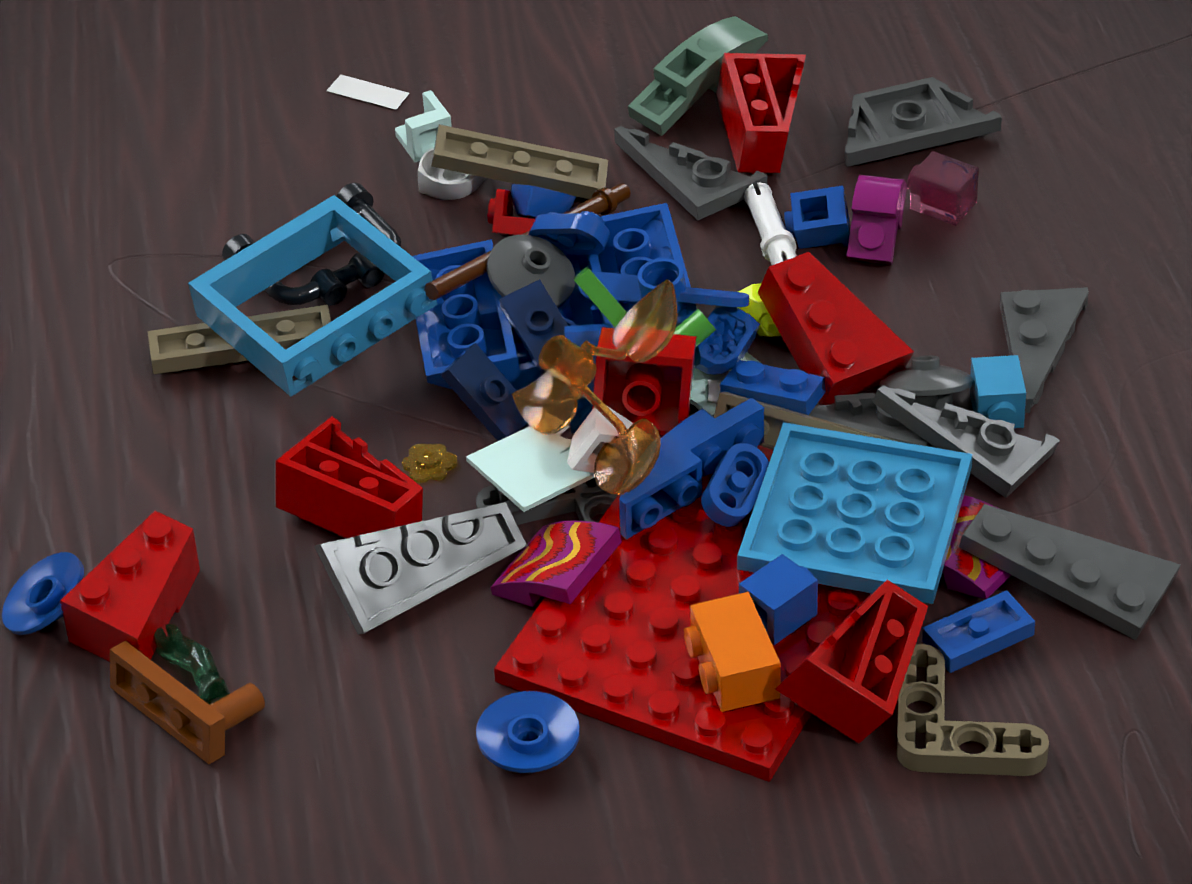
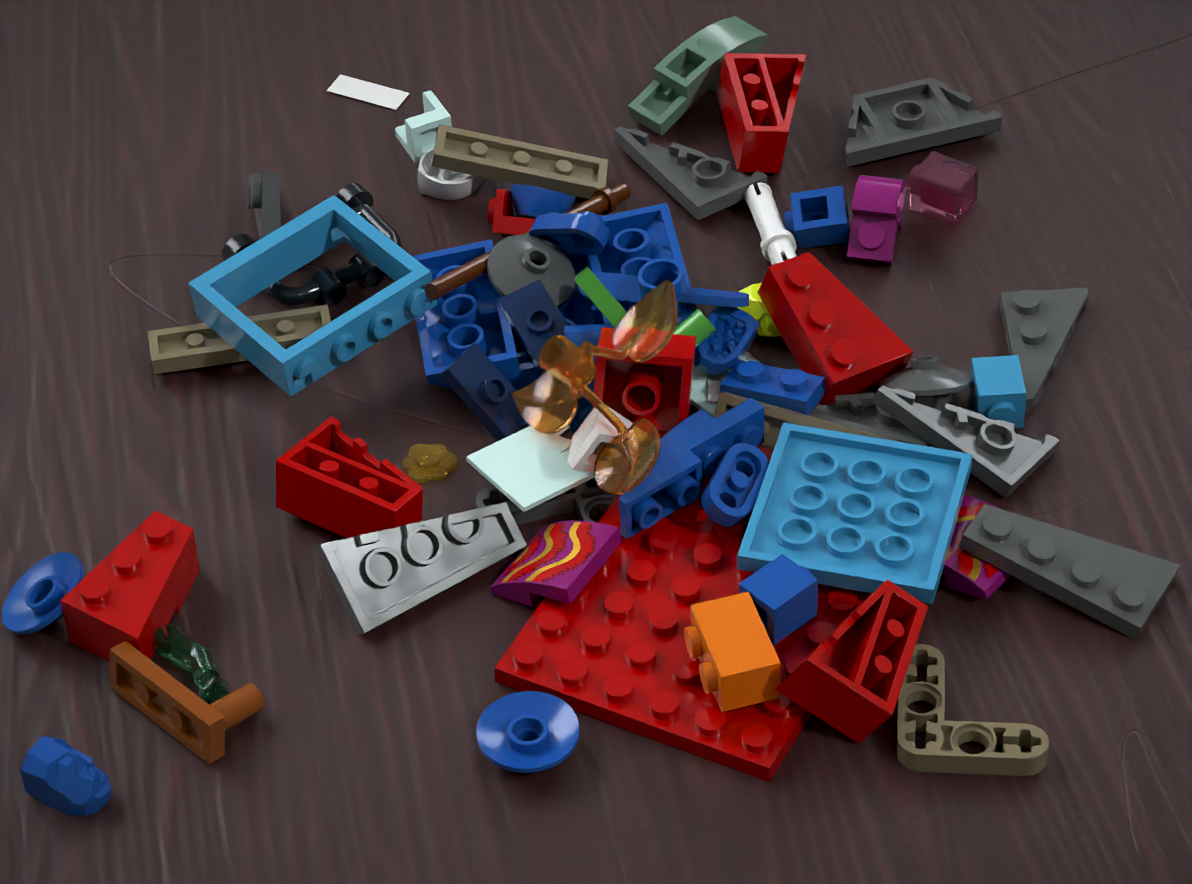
(64, 778): none -> blue rock
(264, 198): none -> dark grey wing
(979, 630): blue plate -> none

